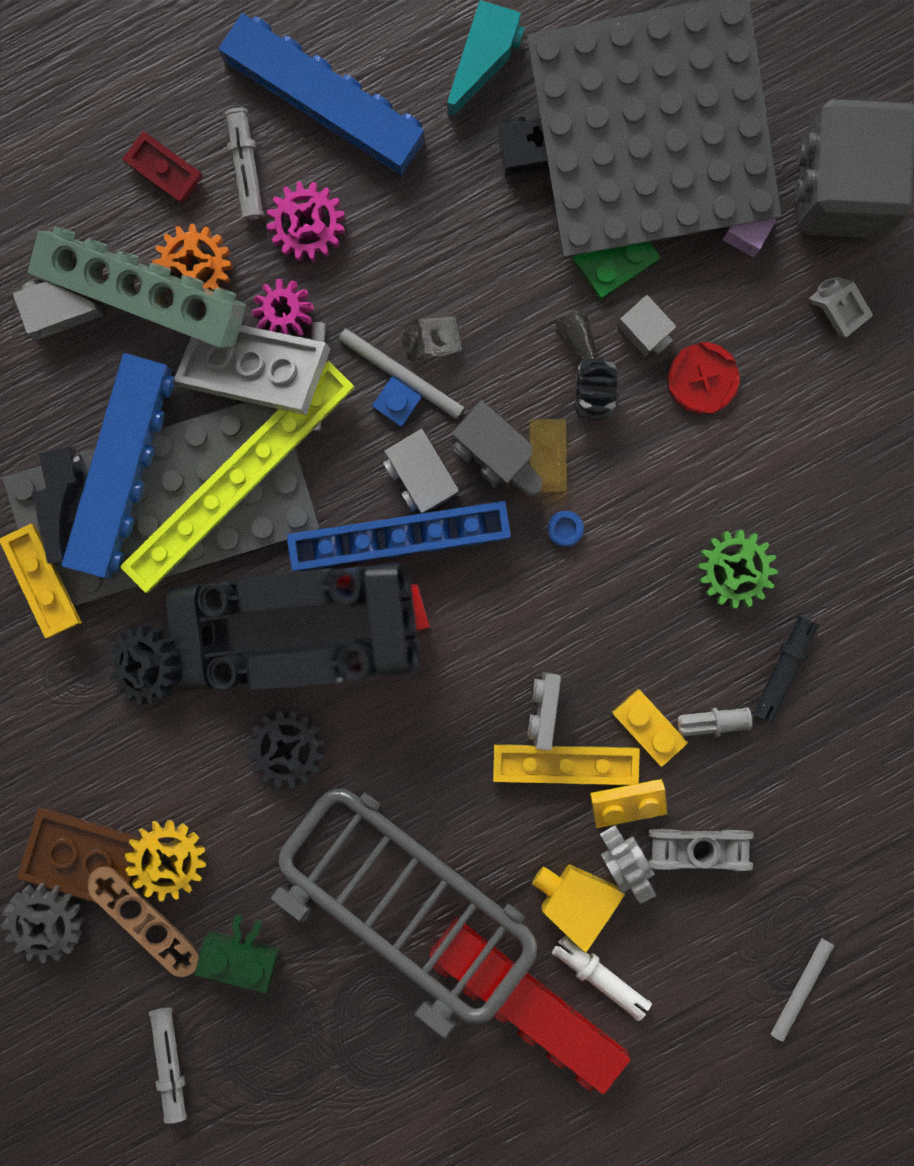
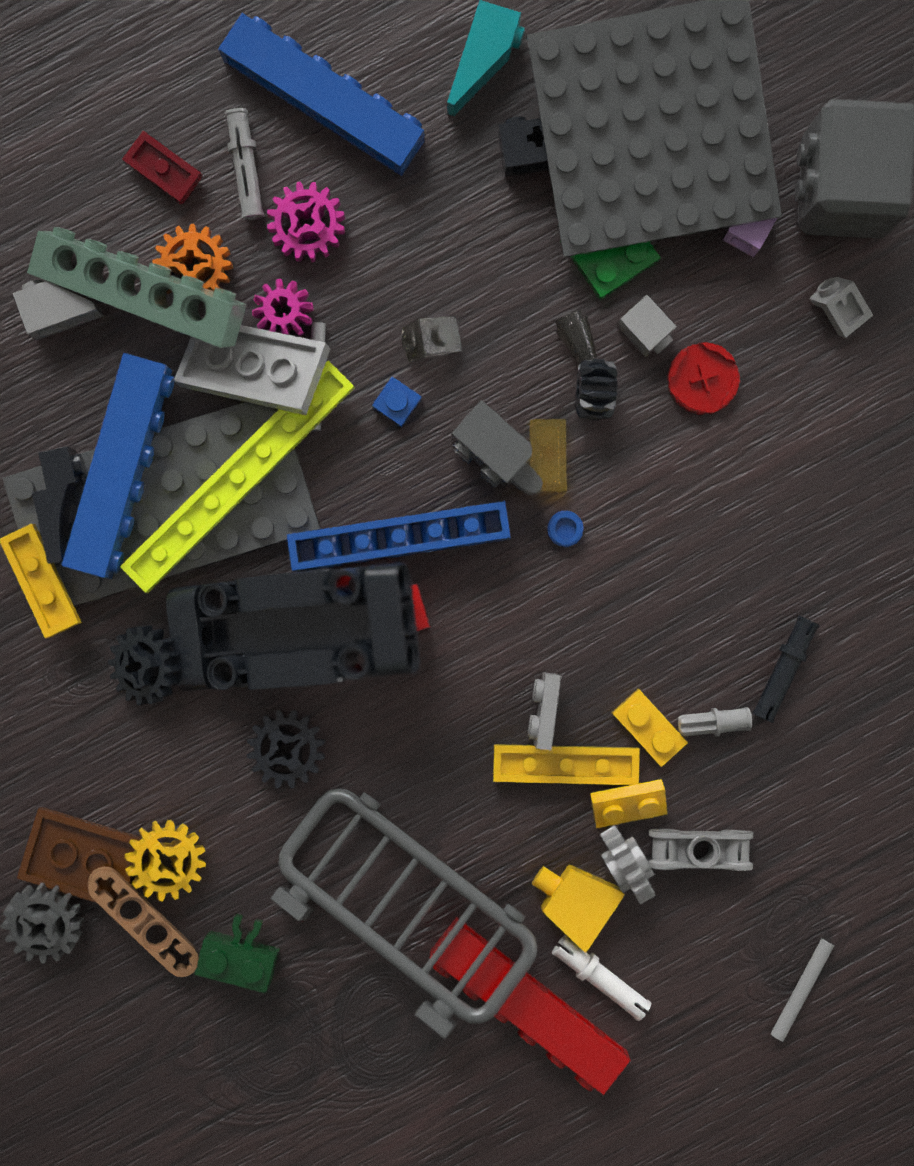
(170, 1081): light grey pin -> none
(401, 373): light grey bar -> none
(421, 473): light grey brick -> none
(744, 554): bright green gear -> none

